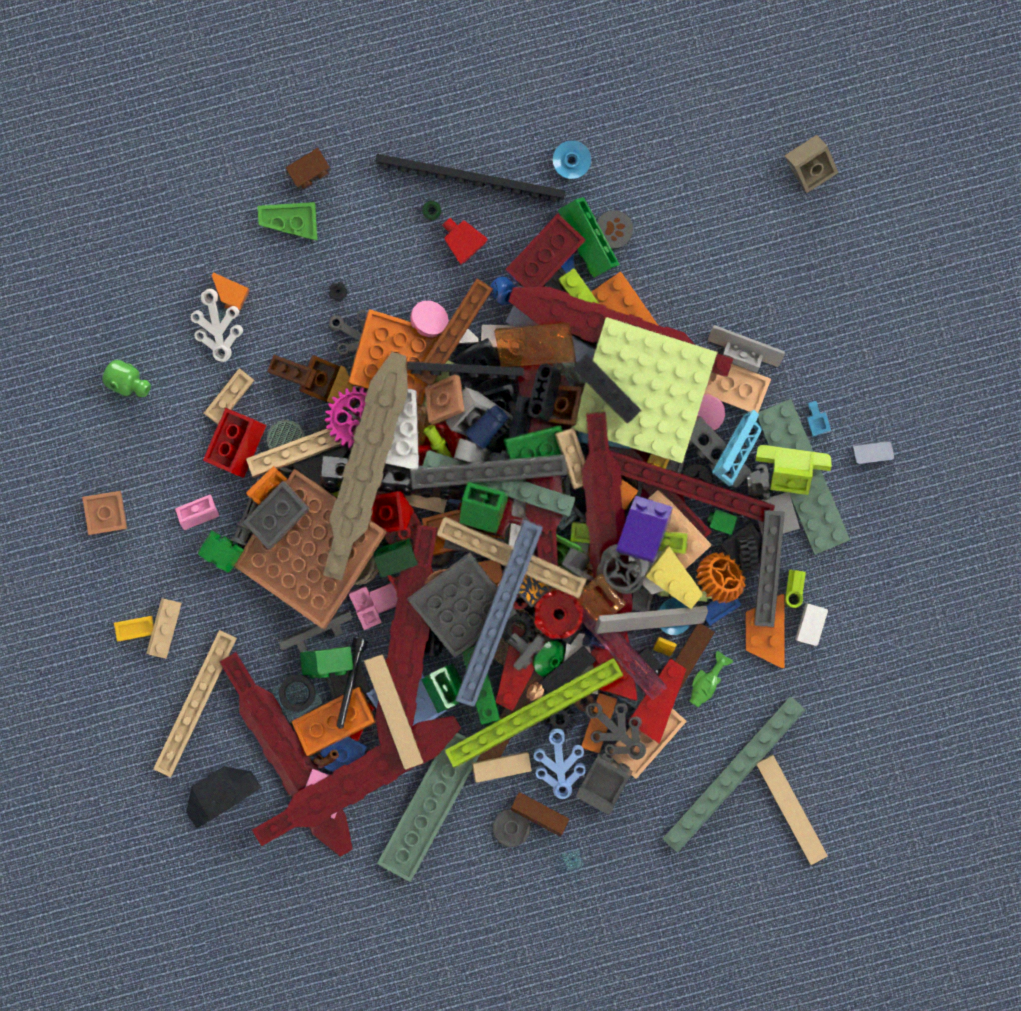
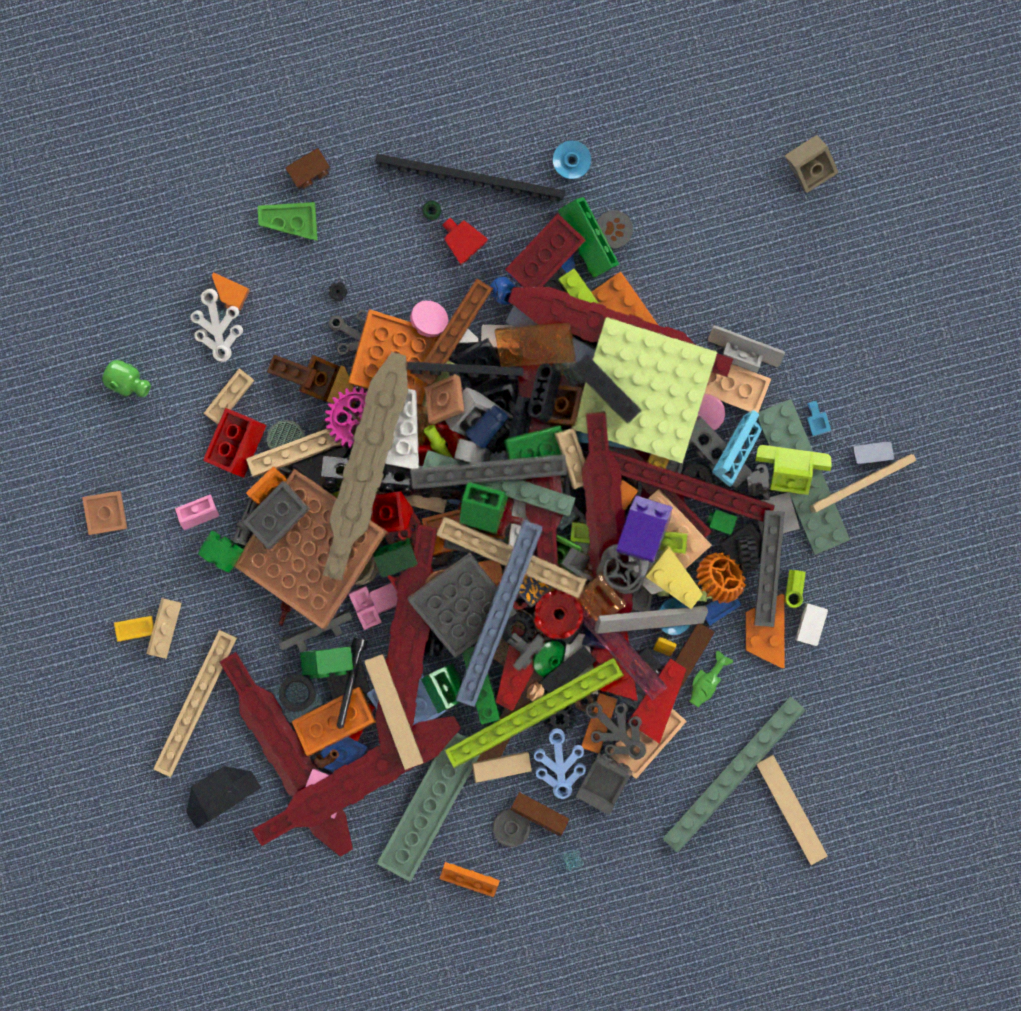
(285, 609): none -> clear red hand
(469, 879): none -> orange plate
(862, 483): none -> tan tile

